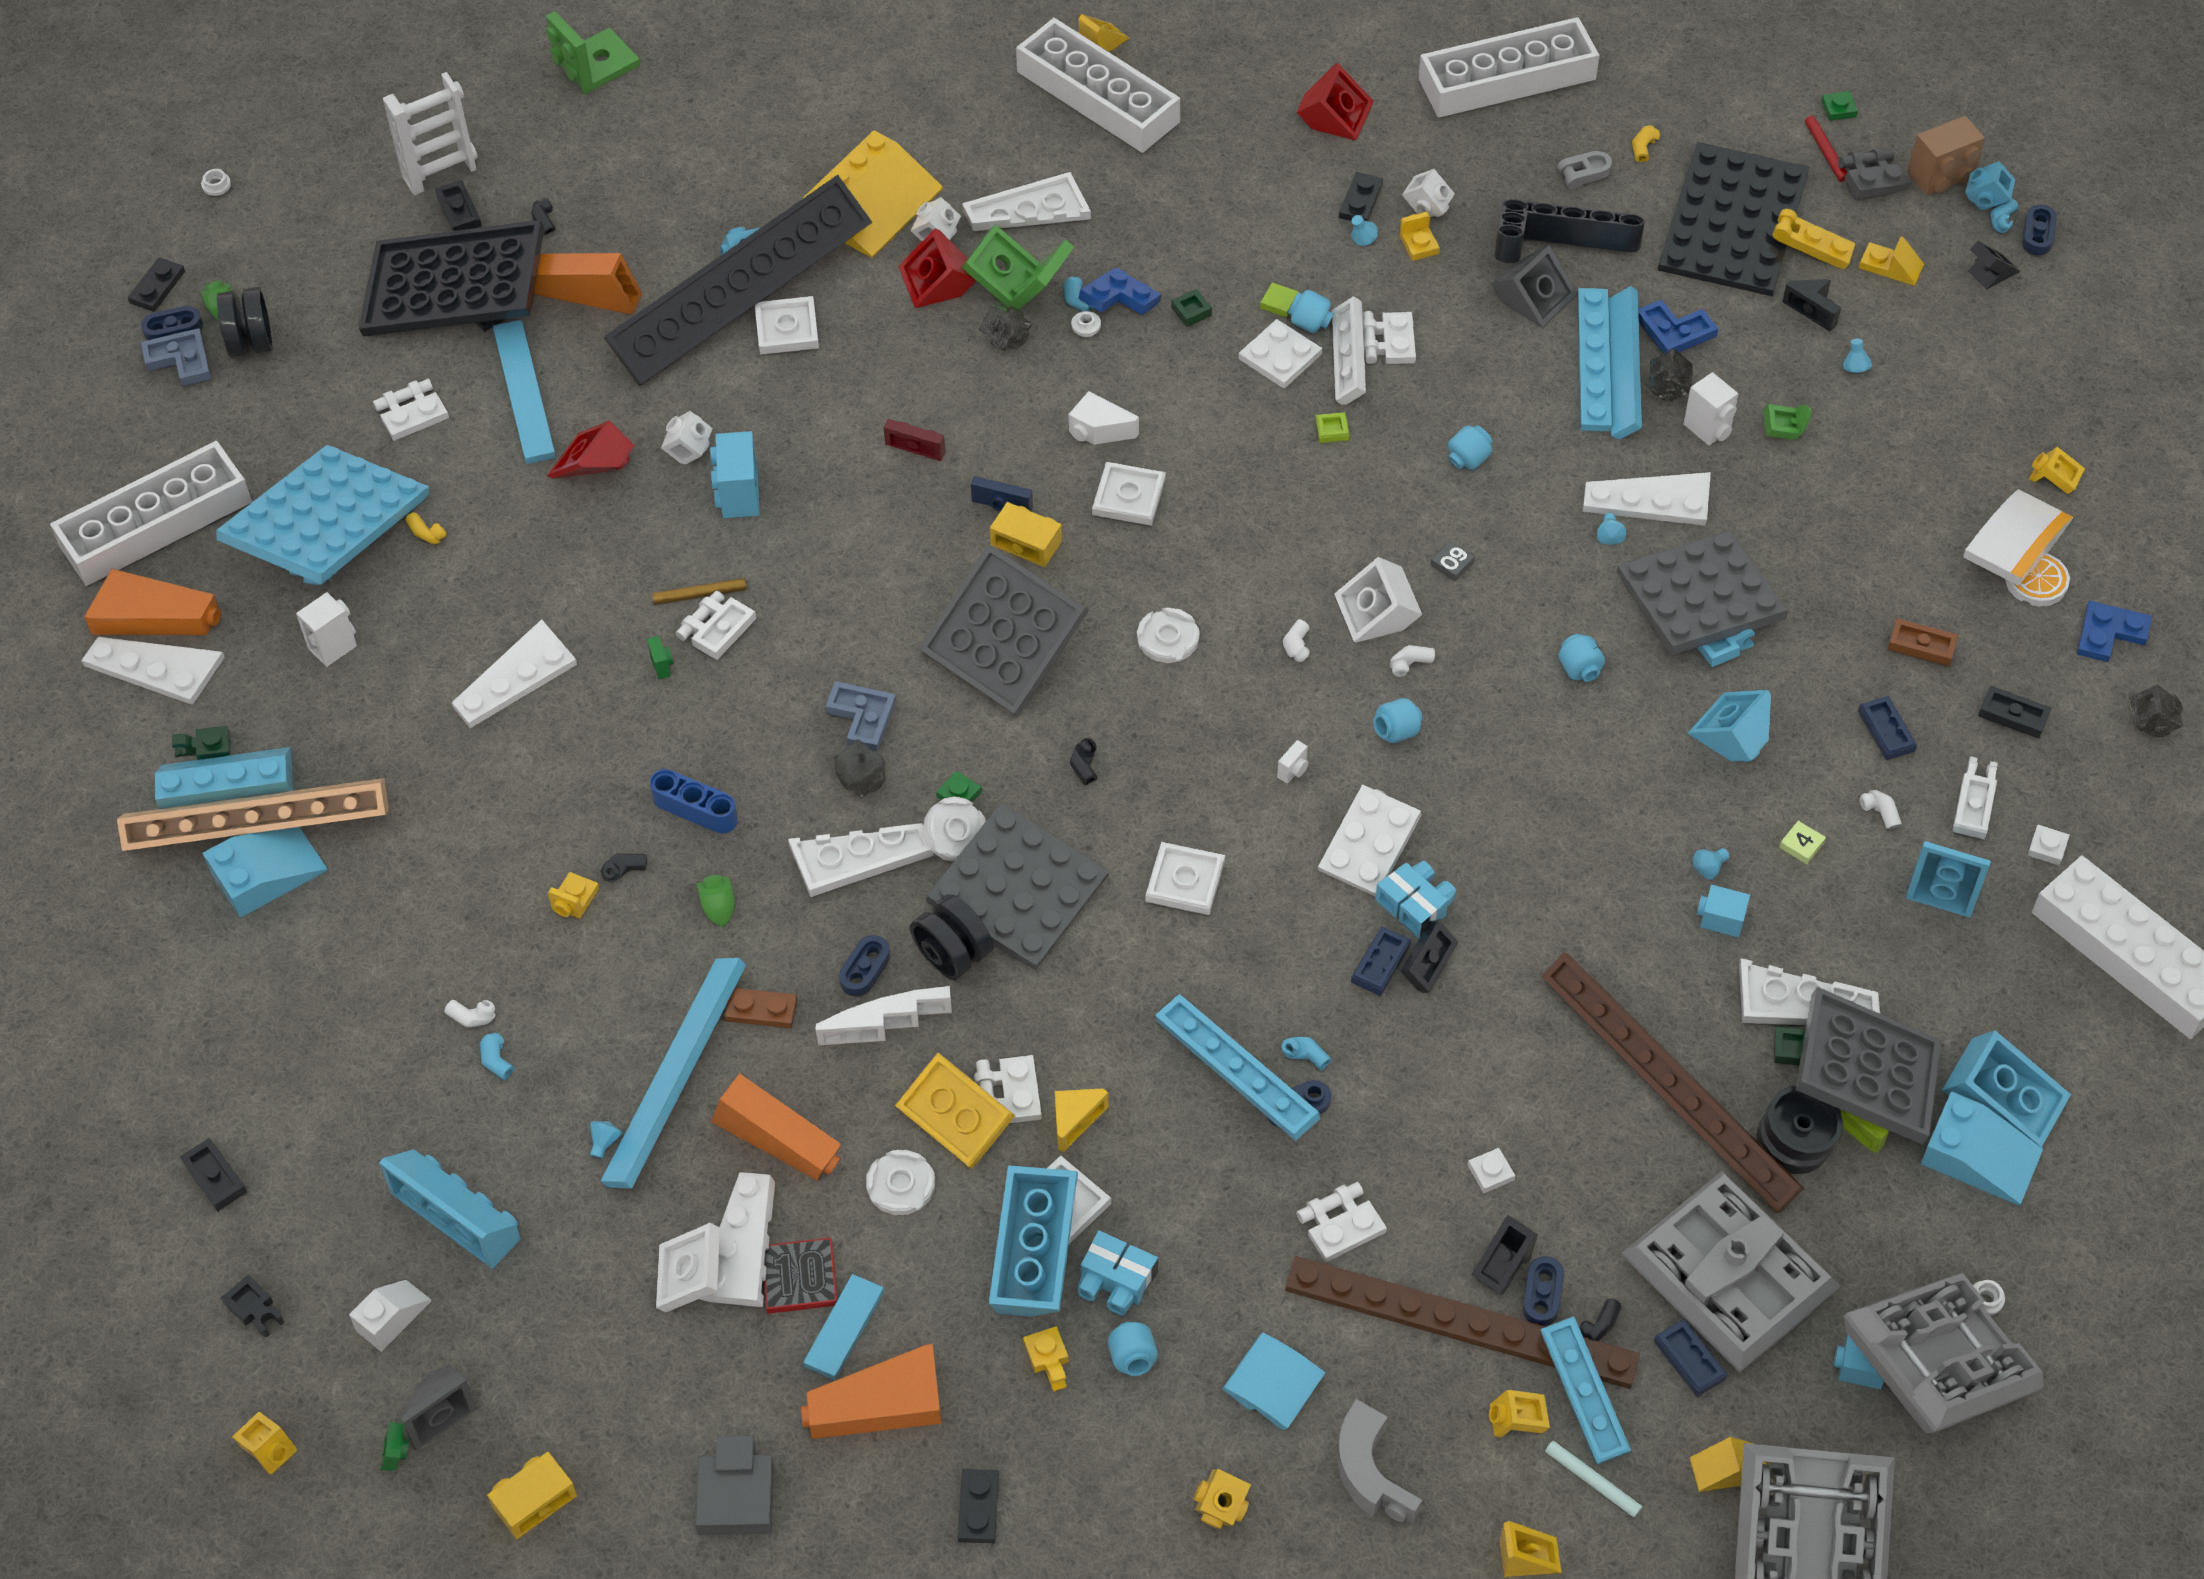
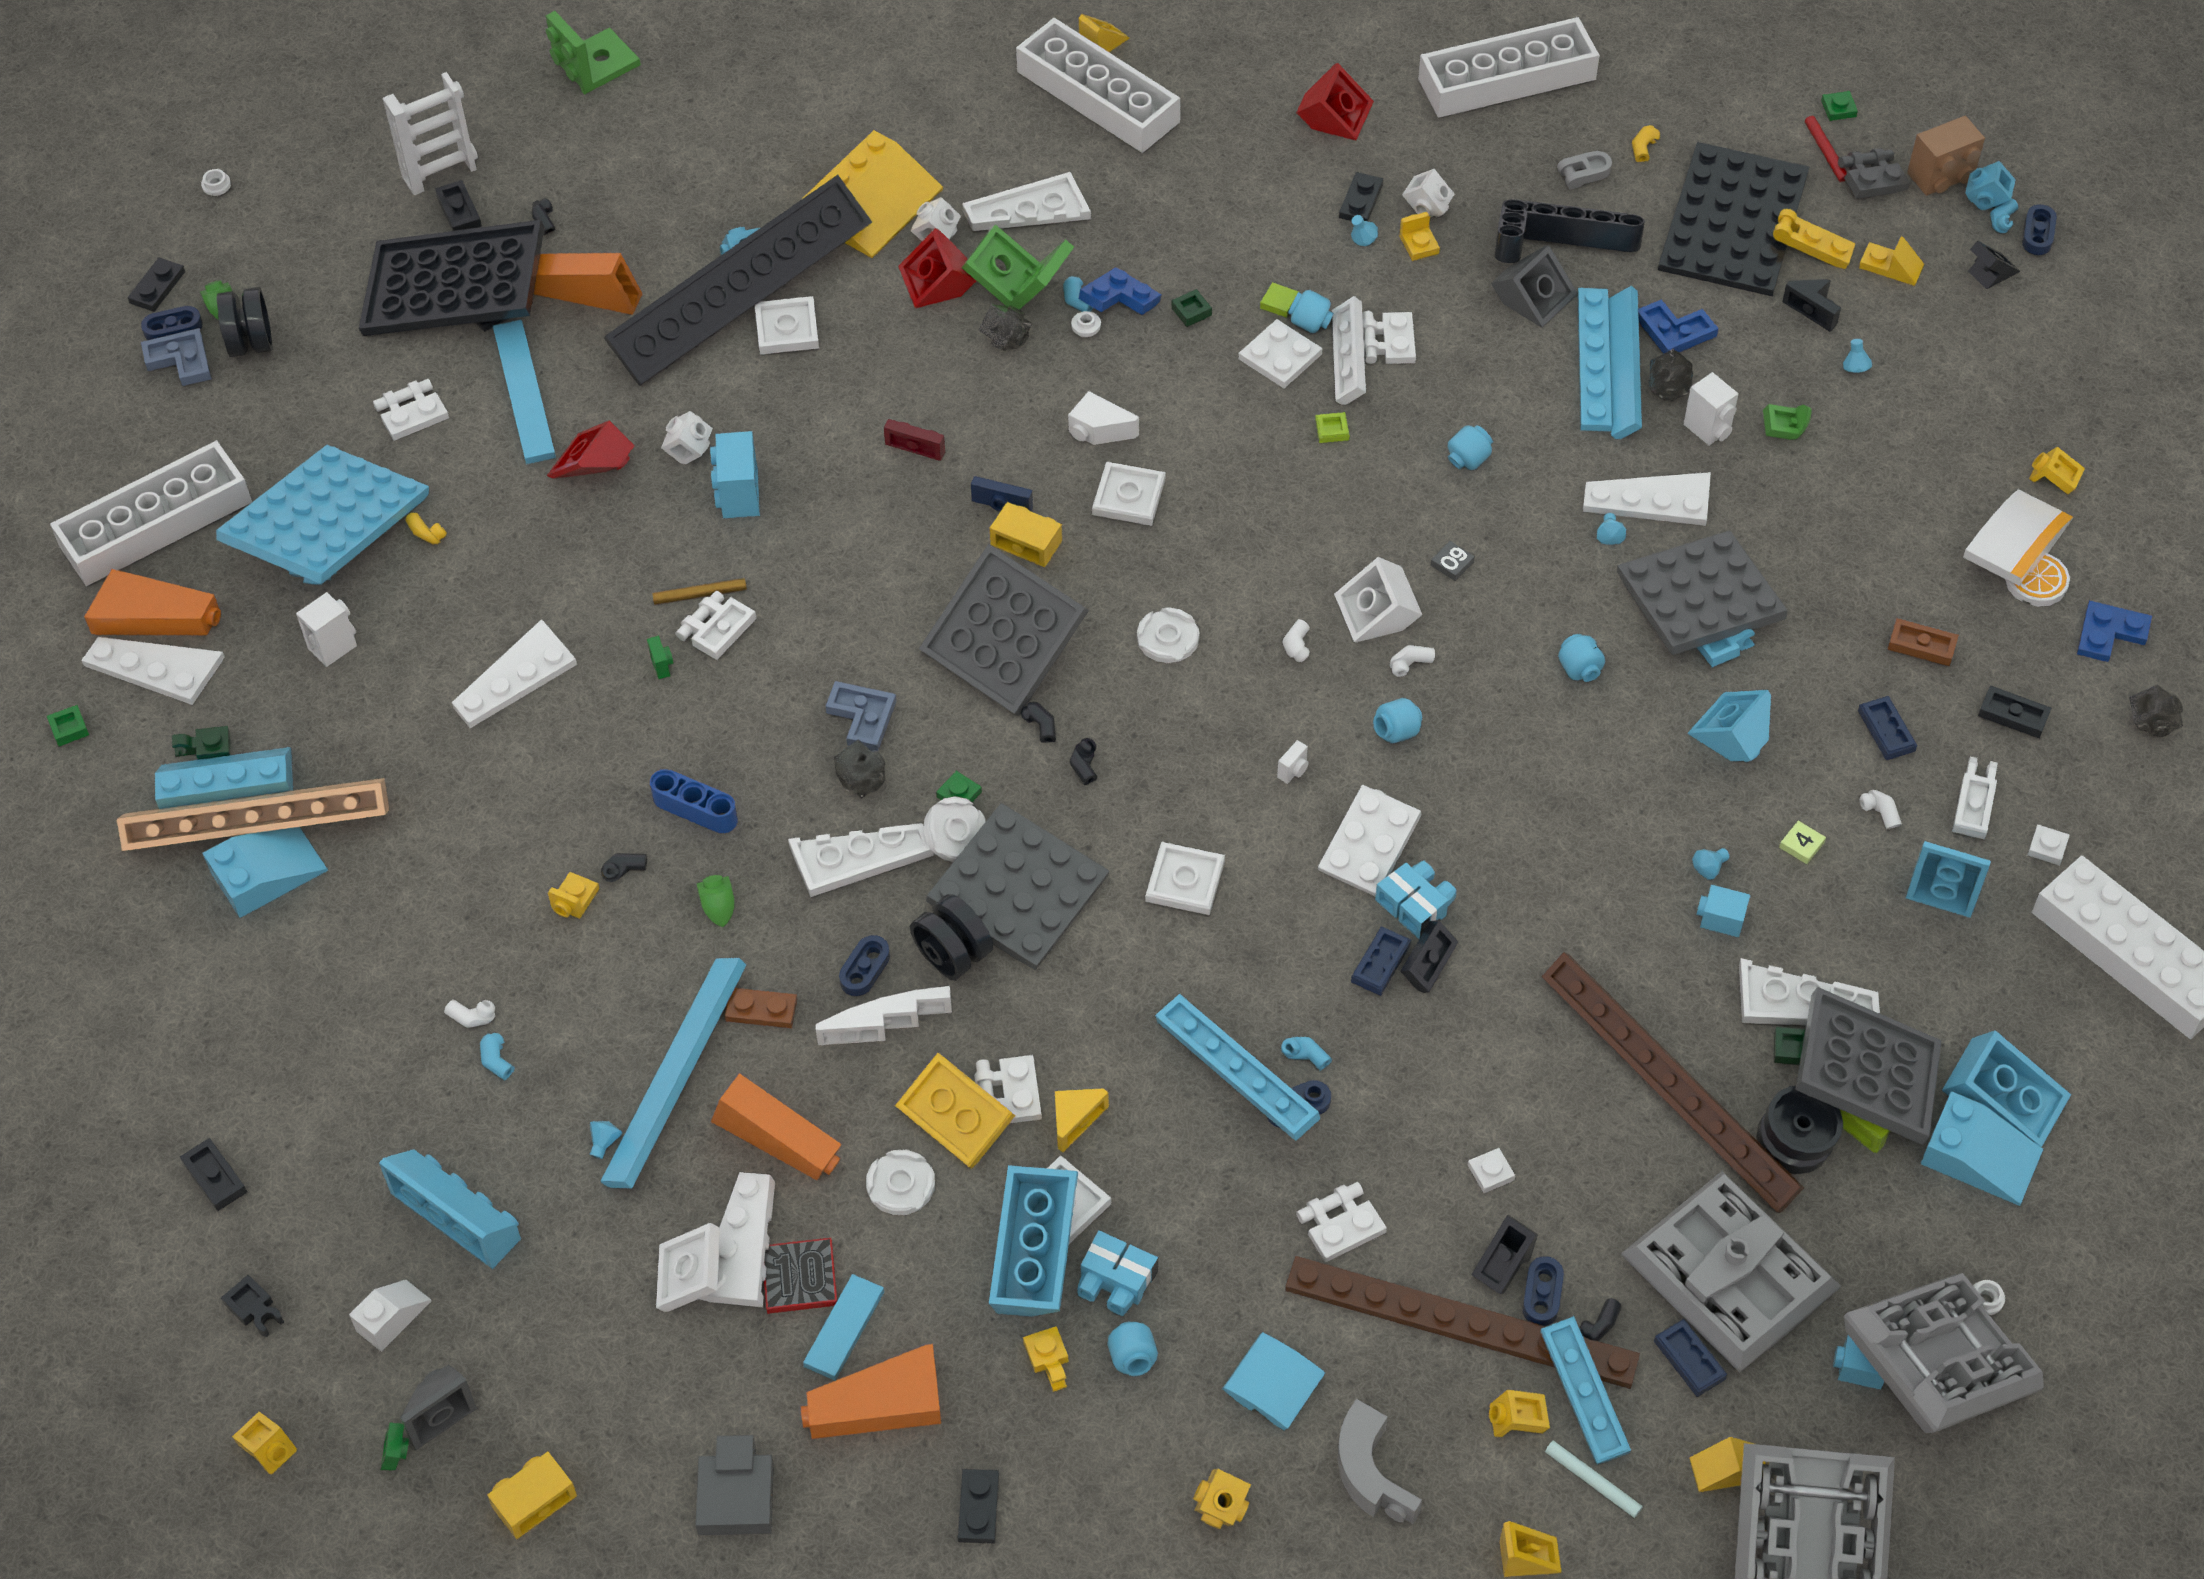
(67, 725): none -> green plate
(1044, 718): none -> black arm

